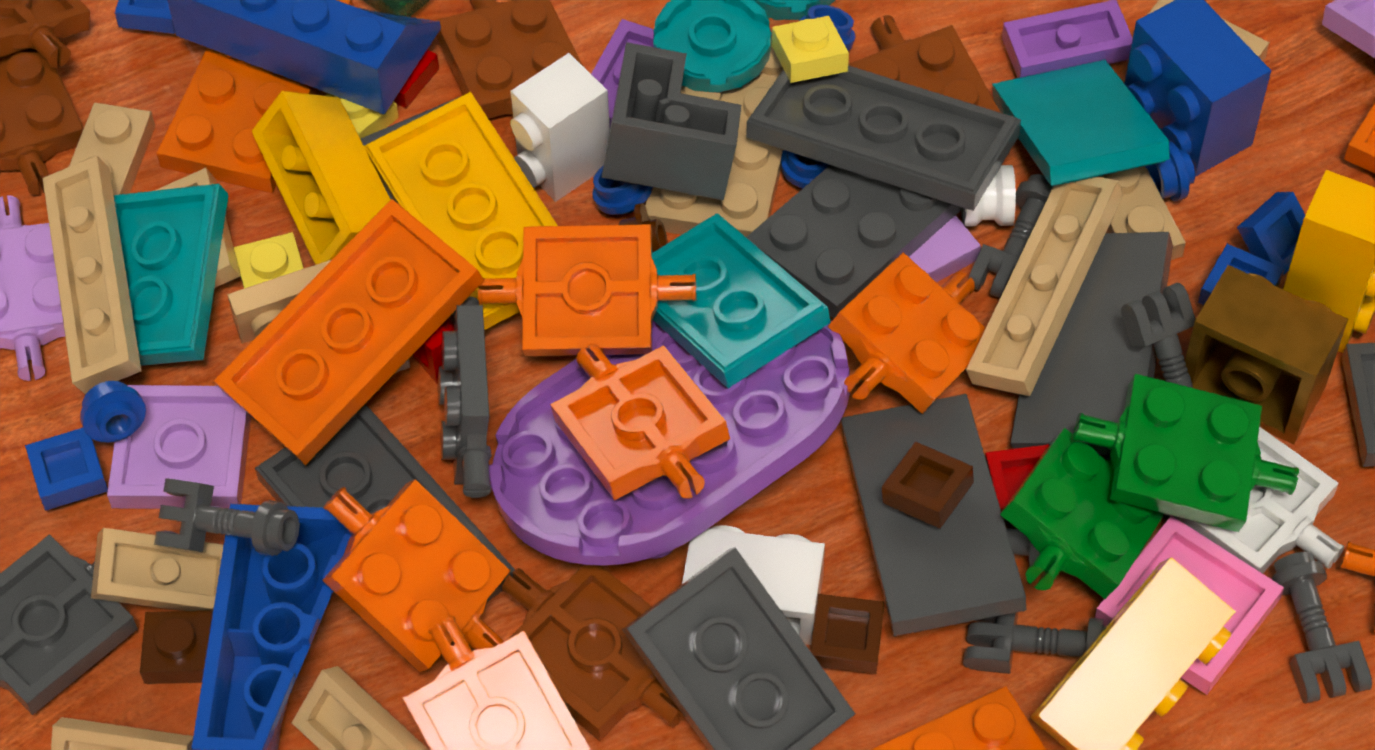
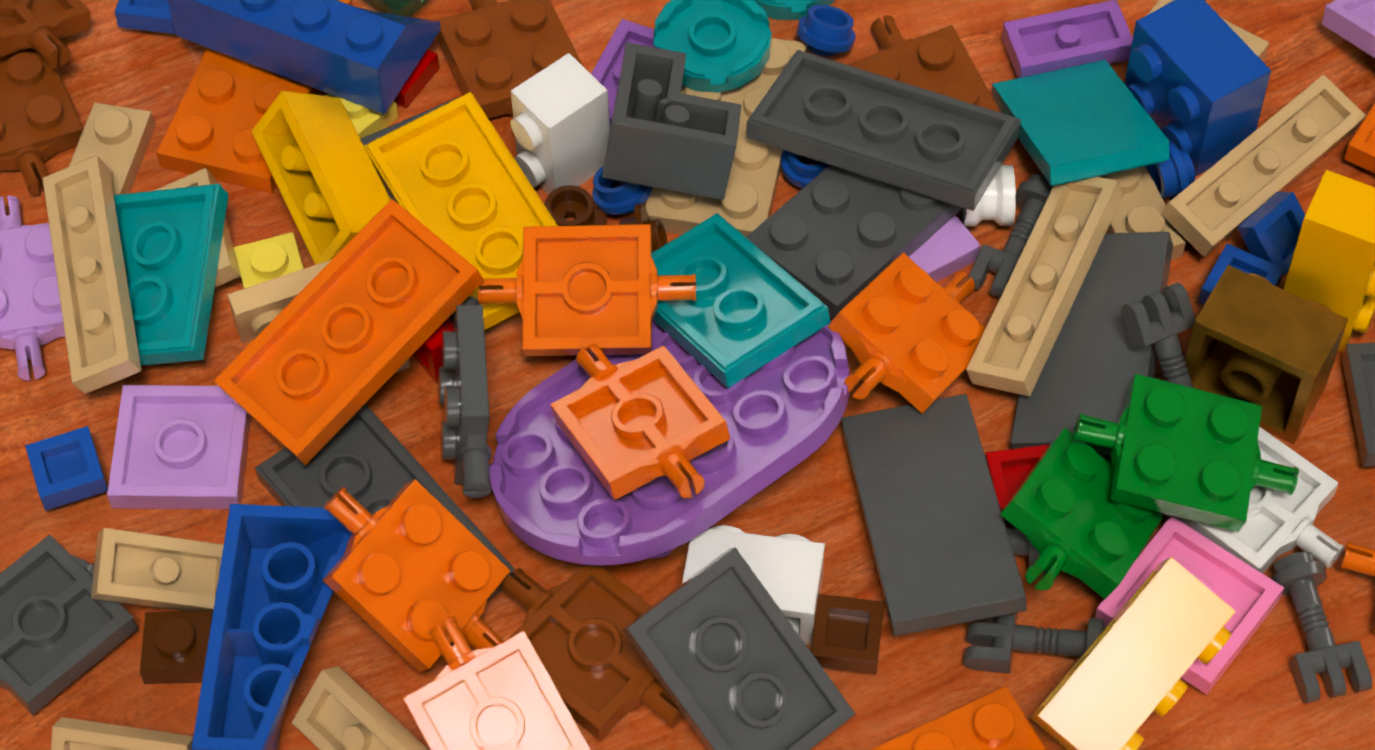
(112, 411): blue plate -> none
(270, 527): dark grey hinge -> none
(574, 202): none -> reddish brown plate
(810, 49): light yellow plate -> none
(927, 484): reddish brown plate -> none
(1263, 165): none -> tan plate

